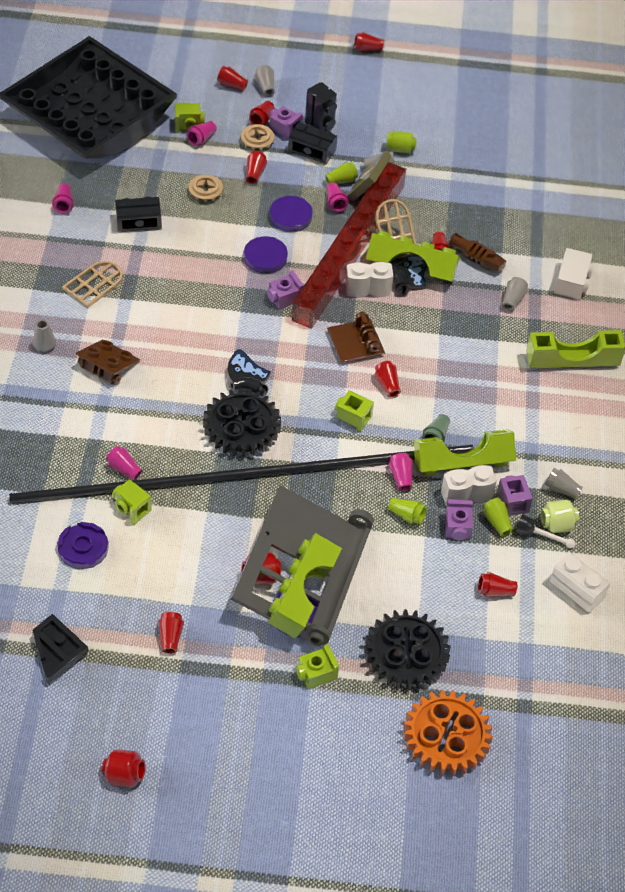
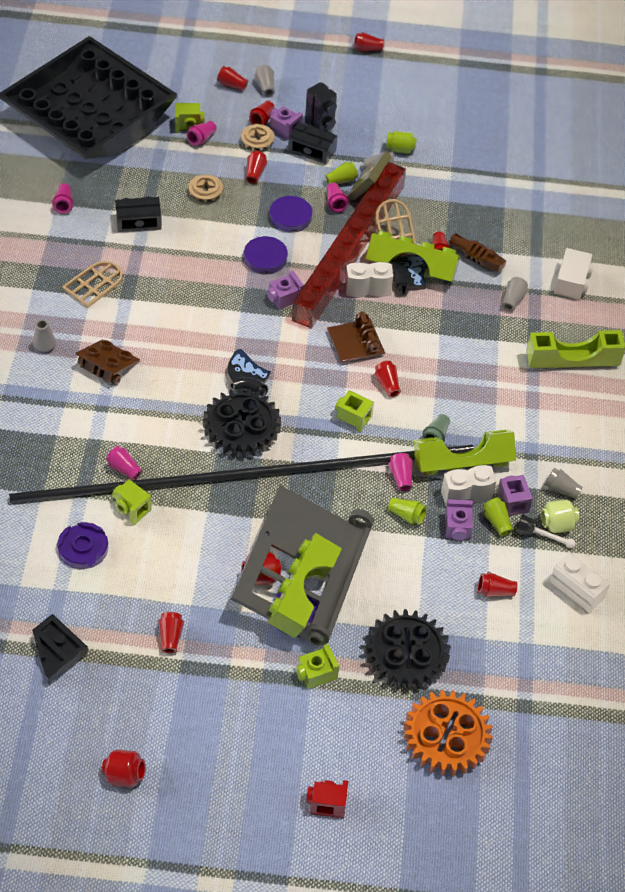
(328, 798): none -> red brick

